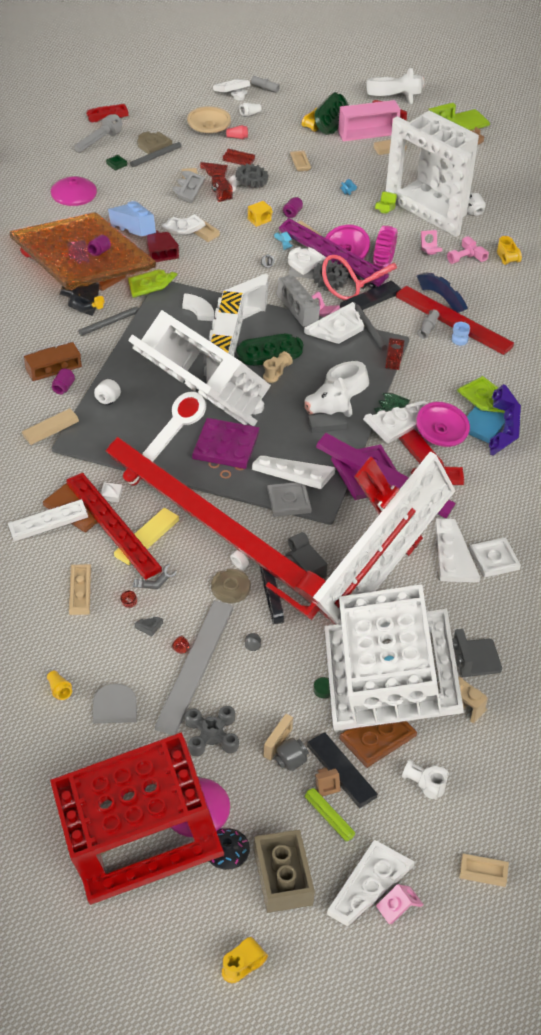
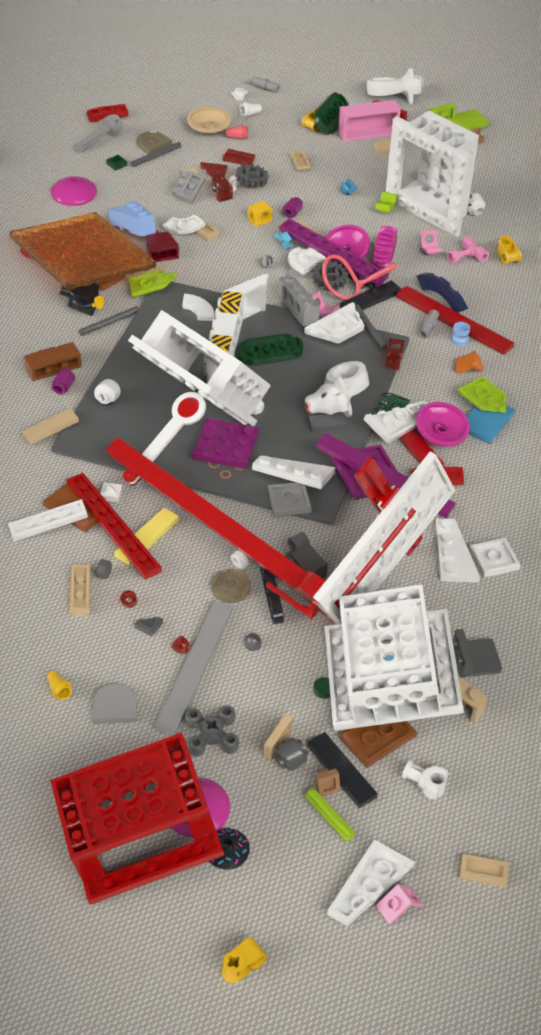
(79, 251): clear pink piece -> none
(99, 245): magenta brick -> none
(104, 569): none -> dark grey tile
(154, 584): arm -> none
(231, 85): white tile -> none
(275, 366): tan connector -> none
(283, 871): dark tan brick -> none
(469, 362): none -> orange tile
(505, 400): dark purple slope -> none

